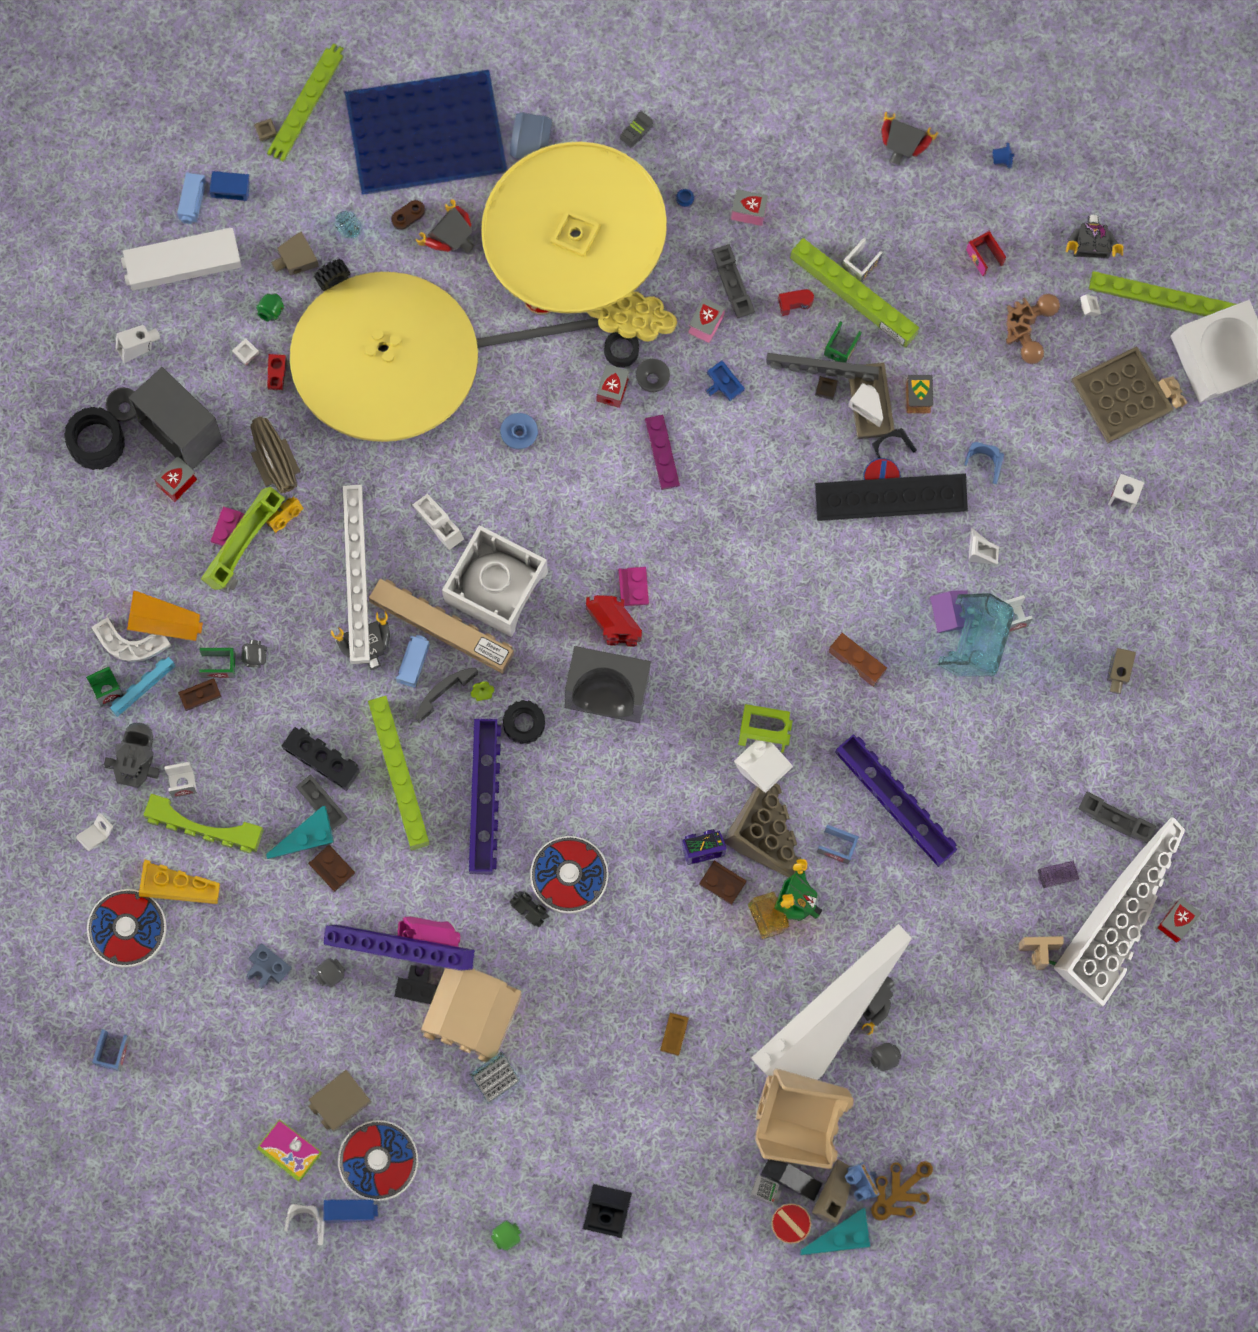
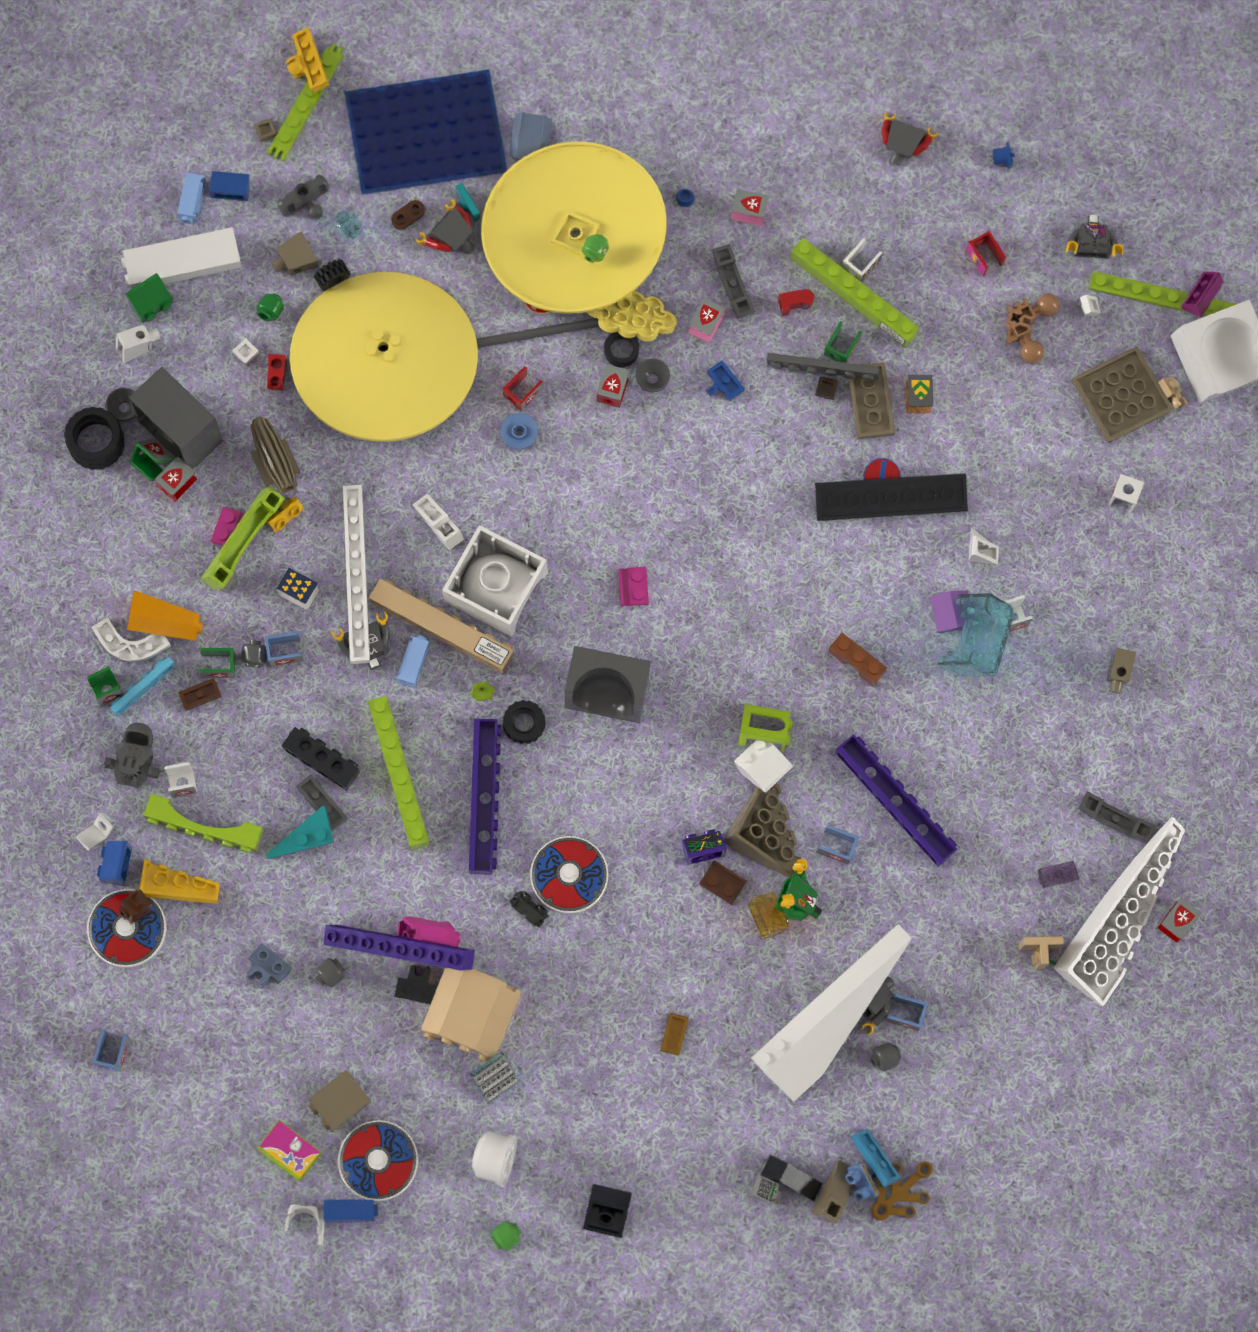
(115, 862): none -> blue slope
(135, 906): none -> reddish brown brick
(144, 463): none -> green piece
(149, 298): none -> green slope
(282, 638): none -> medium blue piece
(298, 589): none -> piece
(307, 61): none -> yellow plate
(312, 191): none -> dark grey piece
(331, 868): reddish brown plate -> none
(463, 676): dark grey slope -> none
(467, 203): none -> teal plate
(494, 1157): none -> white wheel
(521, 404): none -> red piece
(595, 248): none -> bright green head
(614, 620): red brick -> none
(637, 129): dark grey leg -> none
(662, 452): magenta plate -> none
(791, 1223): red piece -> none
(800, 1119): tan windscreen -> none
(845, 1236): teal wing -> none
(867, 403): white slope -> none
(875, 1157): none -> dark azure plate
(895, 433): black helmet -> none
(913, 1002): none -> medium blue piece
(992, 451): medium blue helmet -> none
(1203, 293): none -> magenta slope

